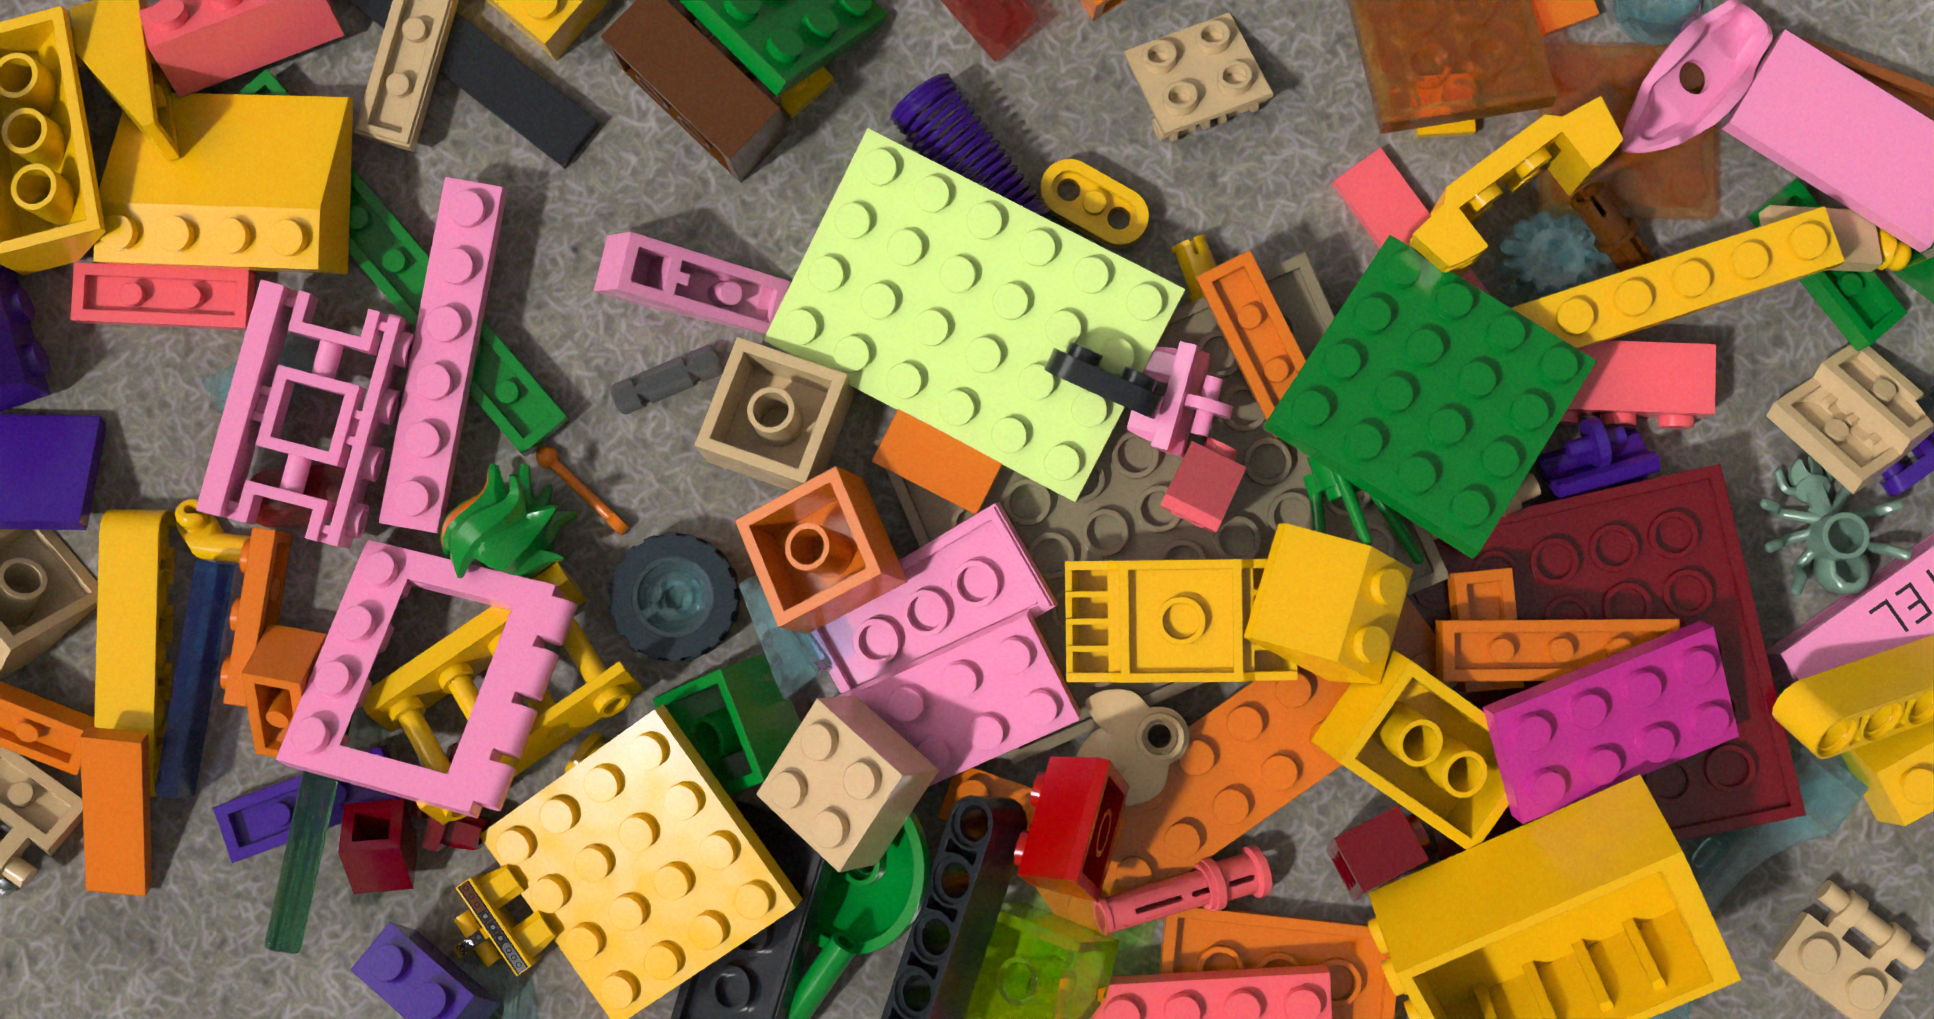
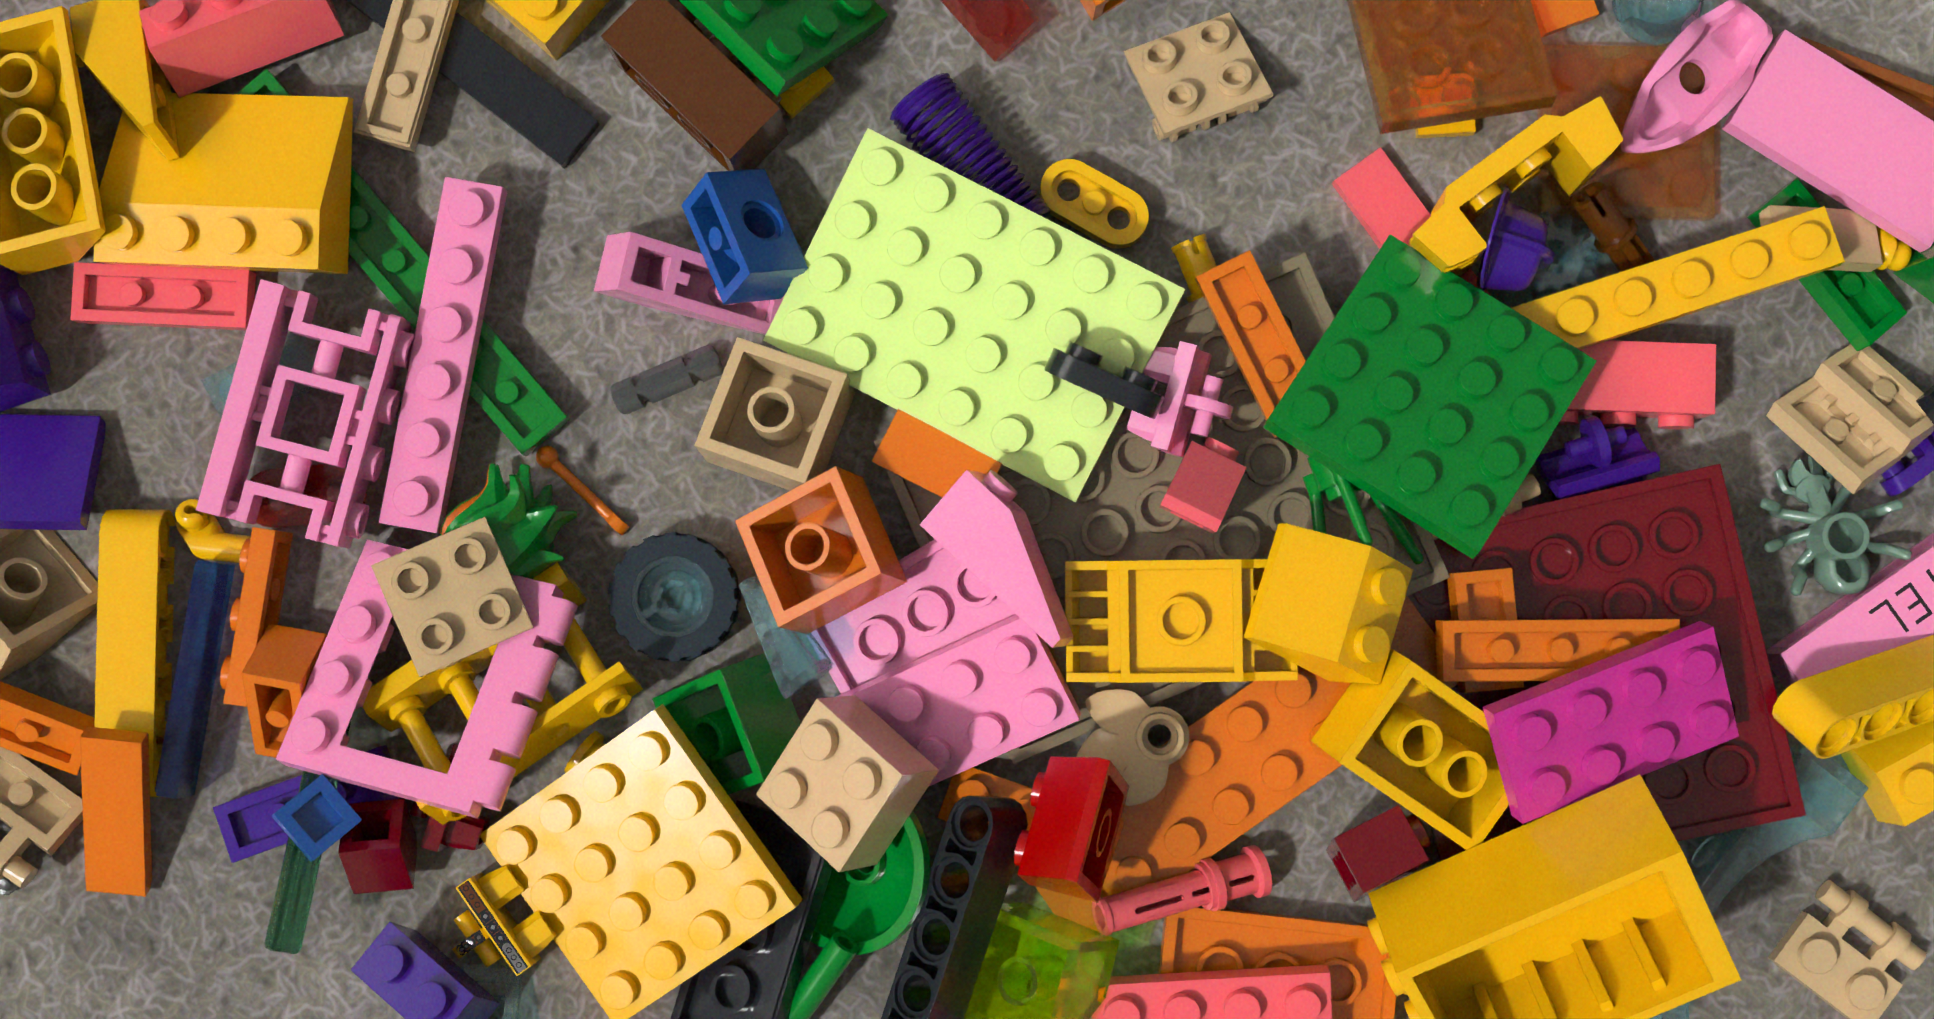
(316, 817): none -> blue plate
(452, 597): none -> tan hinge
(744, 235): none -> blue brick
(998, 546): none -> bright pink slope
(1514, 248): none -> dark purple piece

